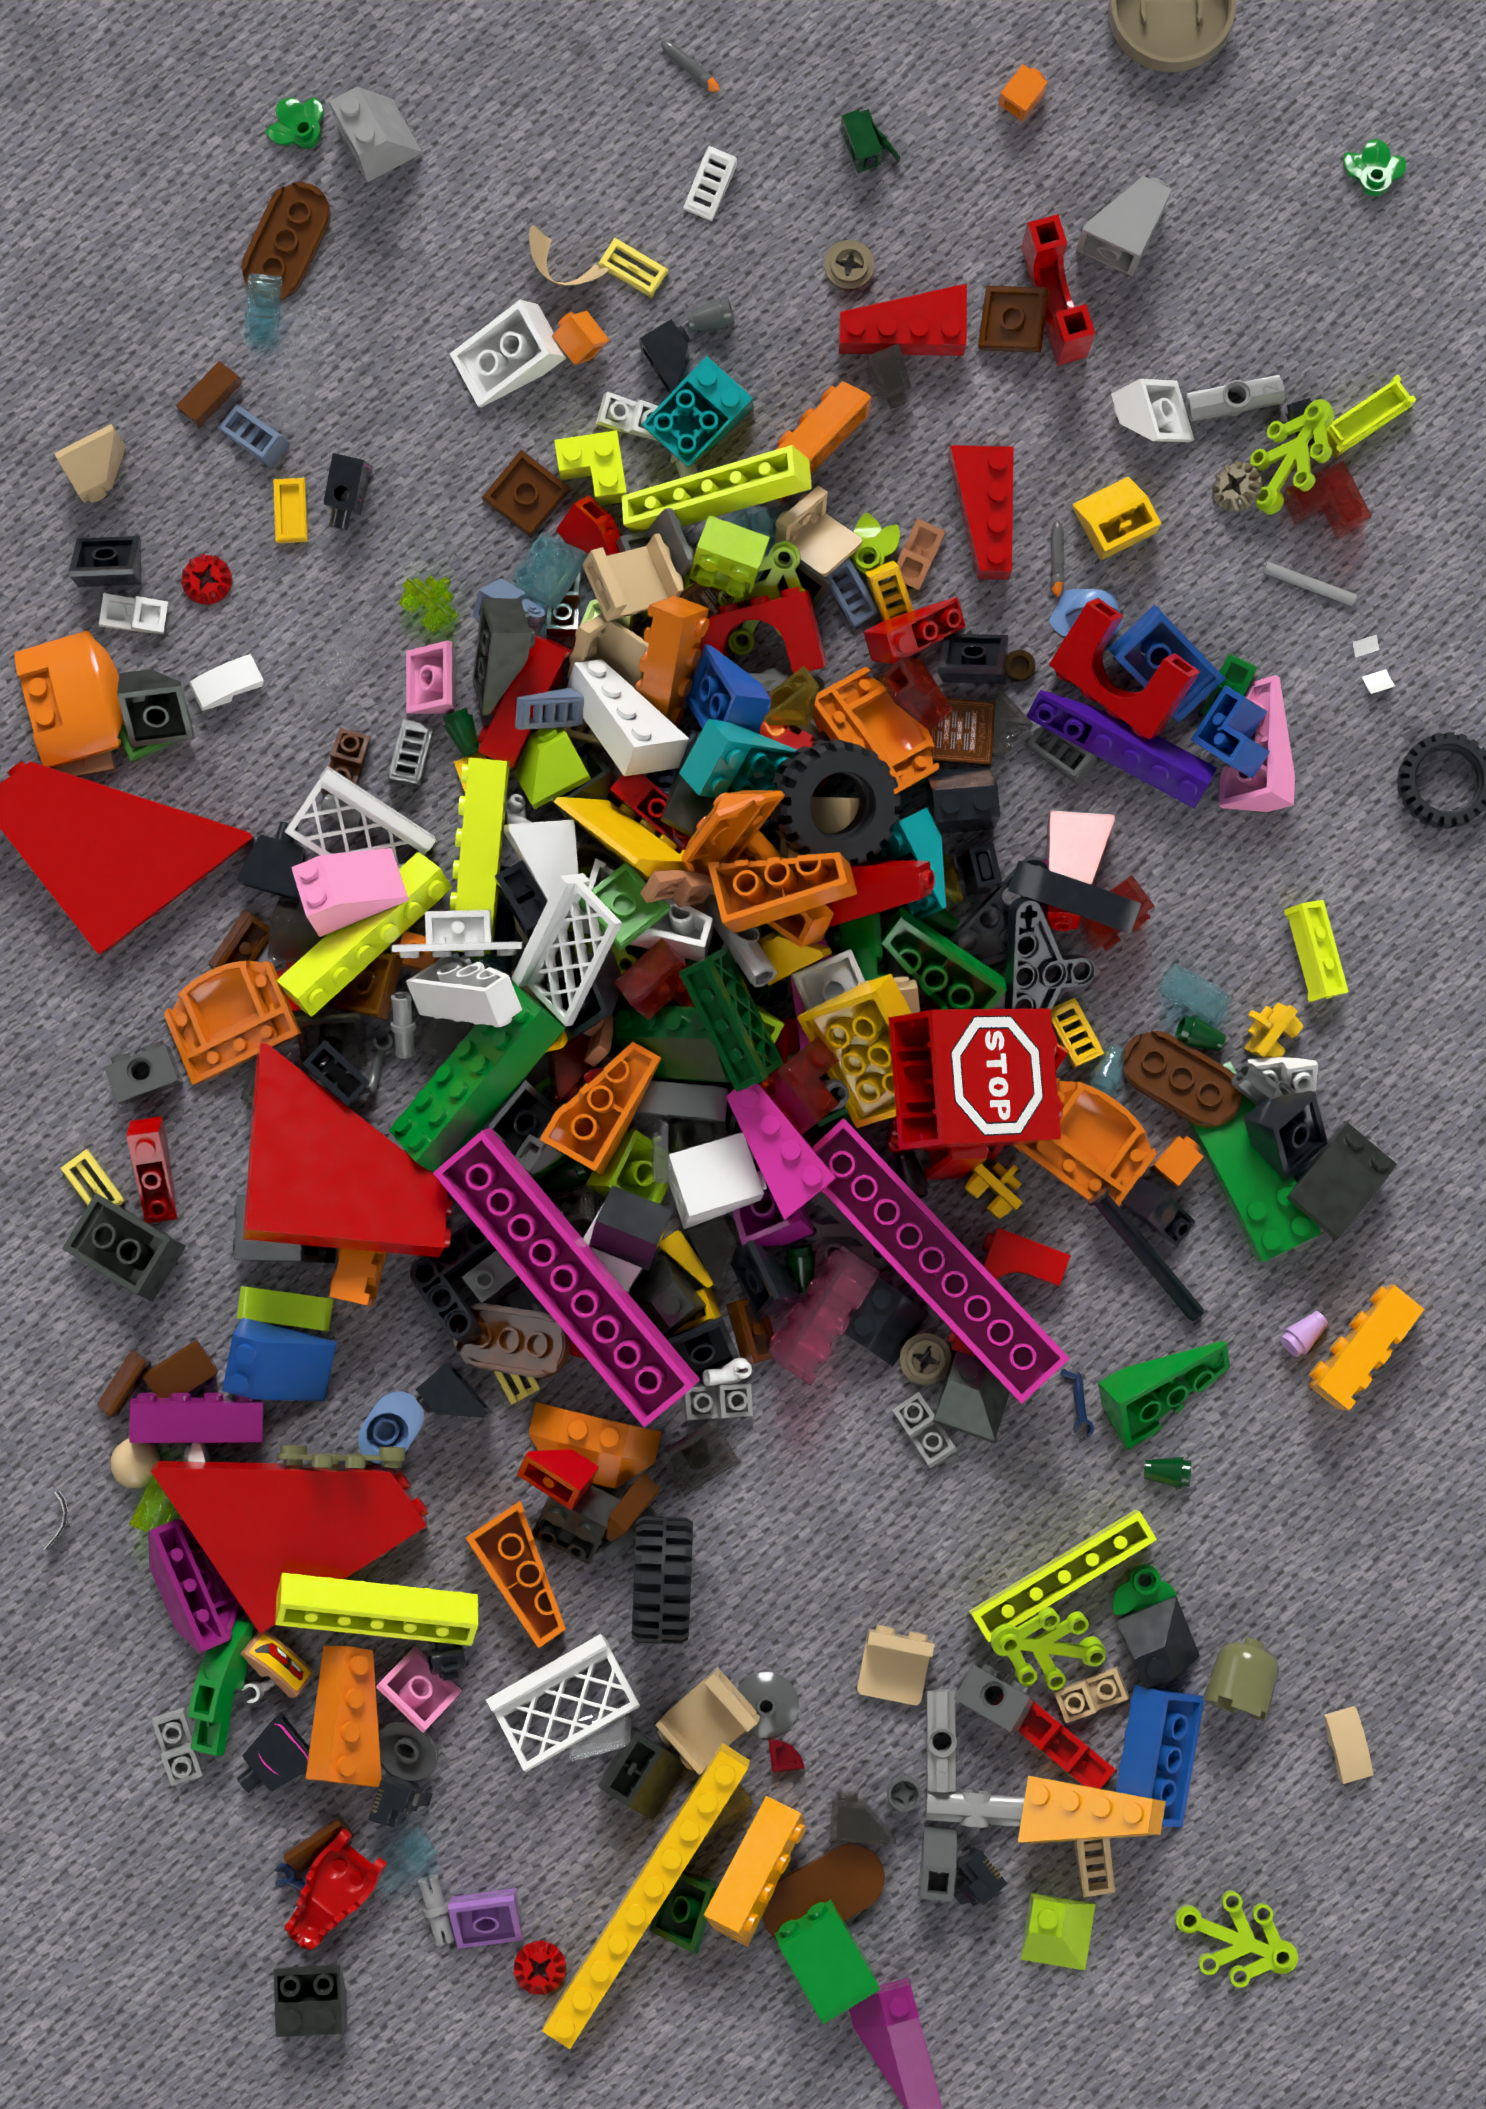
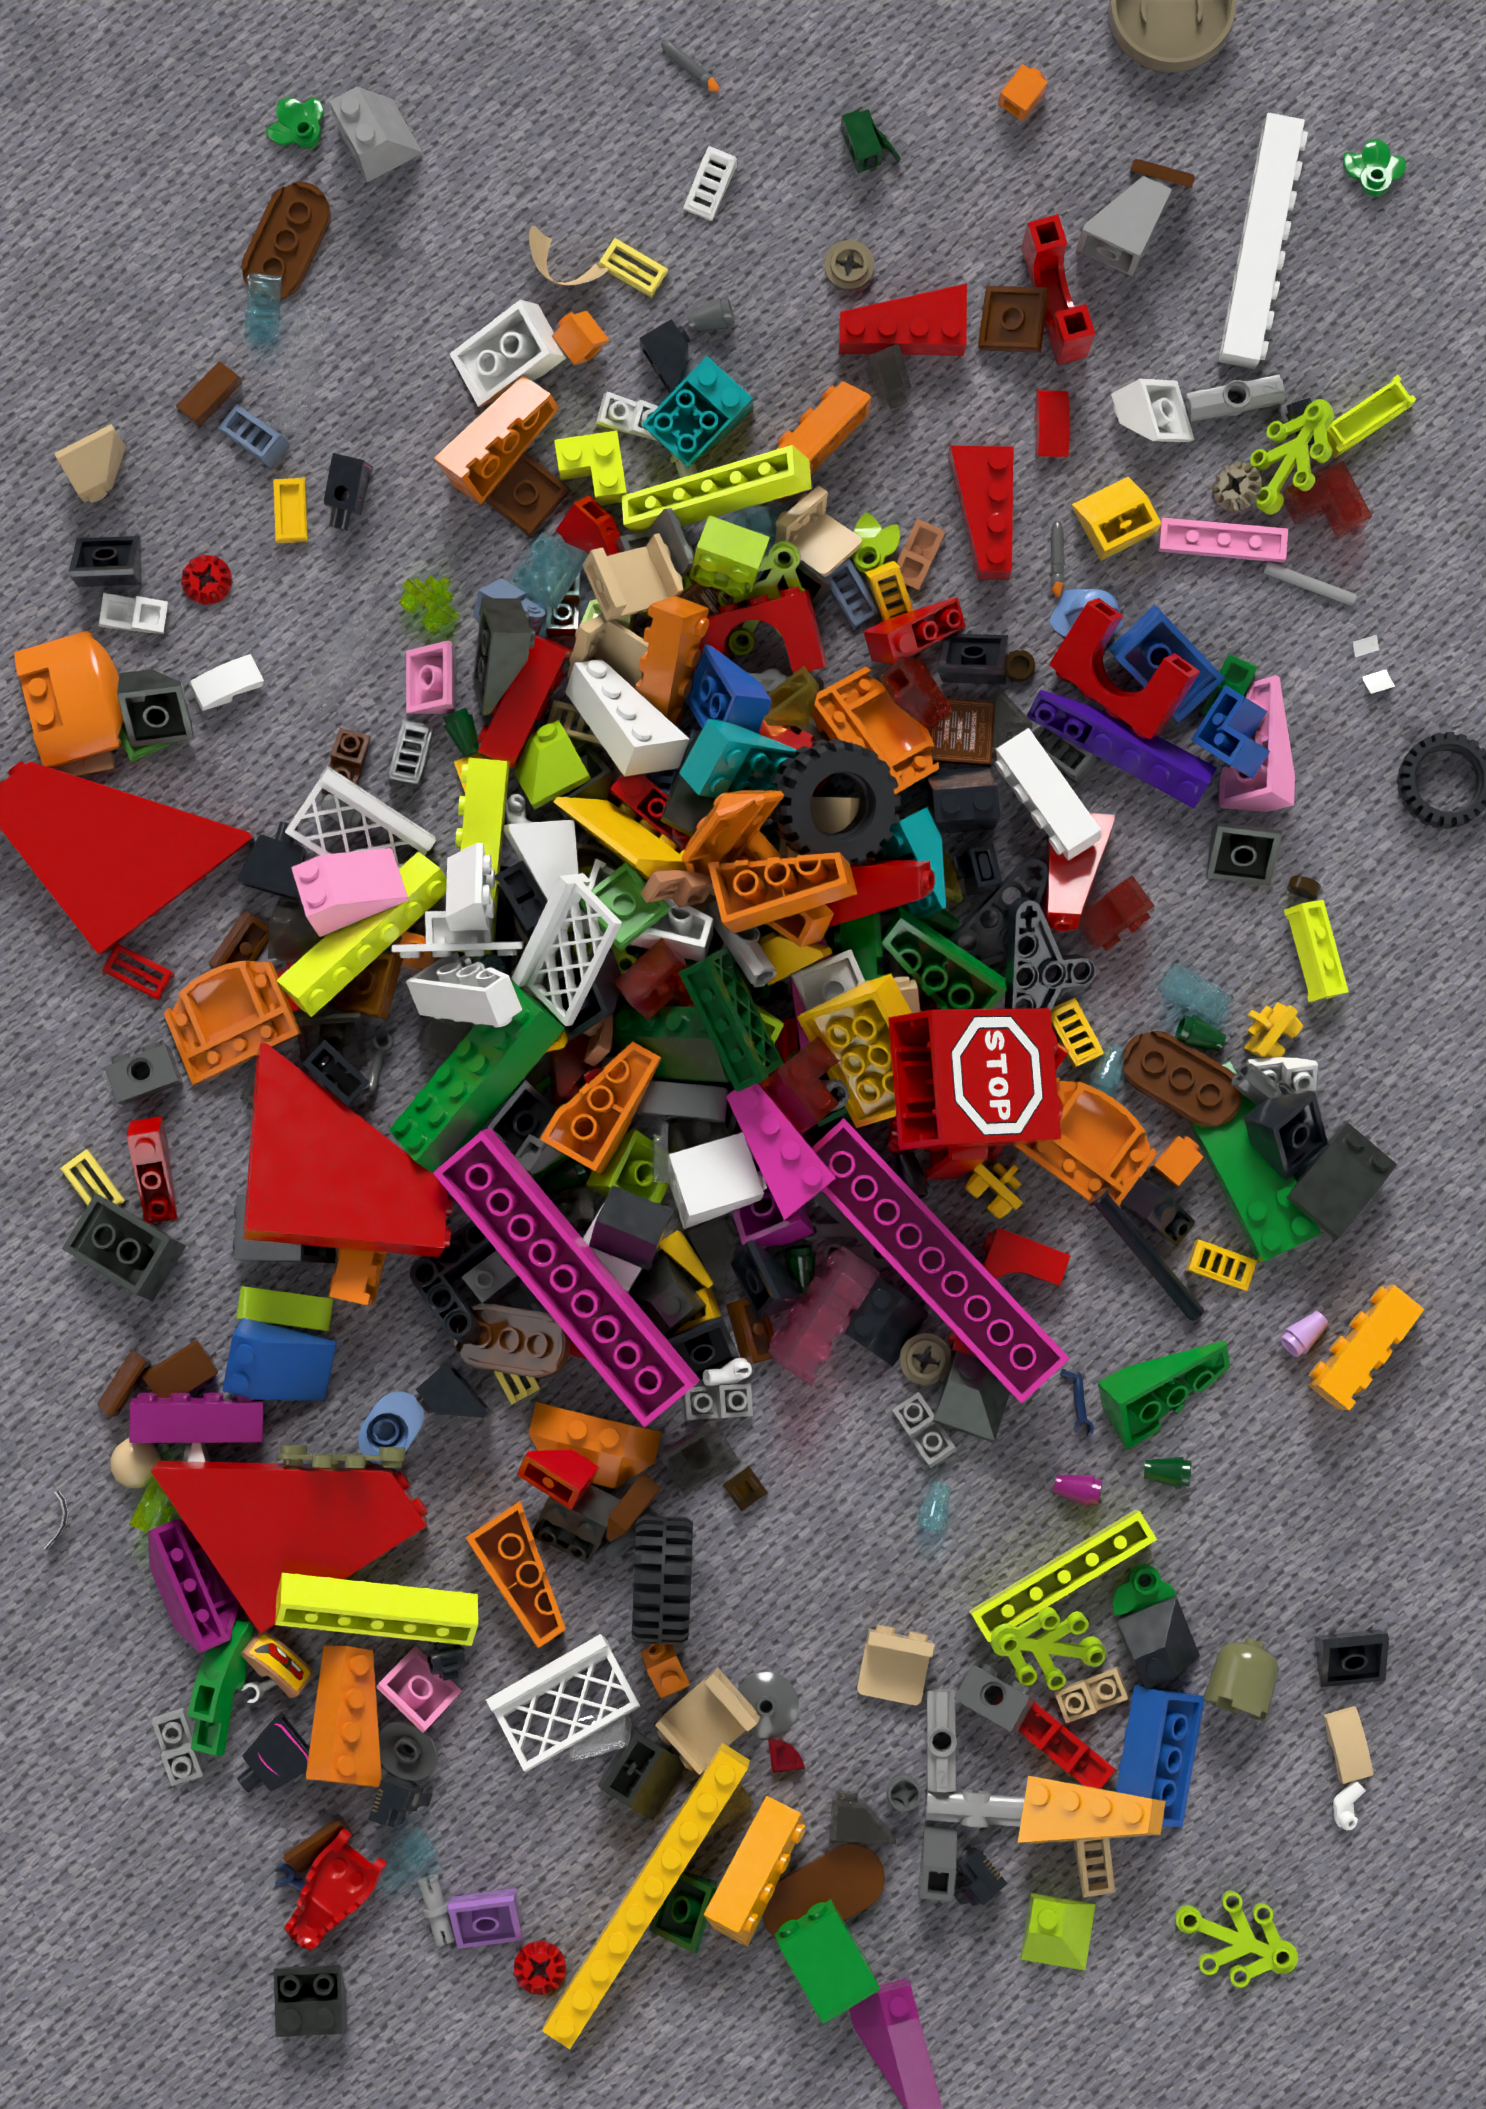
(162, 984): none -> red tile
(403, 1025): light grey pin -> none
(469, 889): none -> white slope
(496, 439): none -> orange wedge
(568, 709): sand blue slope -> none
(664, 1669): none -> orange bracket
(745, 1488): none -> dark brown tile
(934, 1509): none -> clear light blue cone
(1047, 795): none -> white wedge
(1053, 423): none -> red slope
(1074, 896): black slope -> none
(1079, 1488): none -> magenta cone
(1162, 172): none -> reddish brown tile
(1196, 1257): none -> yellow slope
(1223, 540): none -> bright pink plate
(1242, 853): none -> pearl dark grey slope
(1261, 241): none -> white brick
(1304, 887): none -> dark brown tile
(1344, 1806): none -> white arm
(1352, 1657): none -> black slope

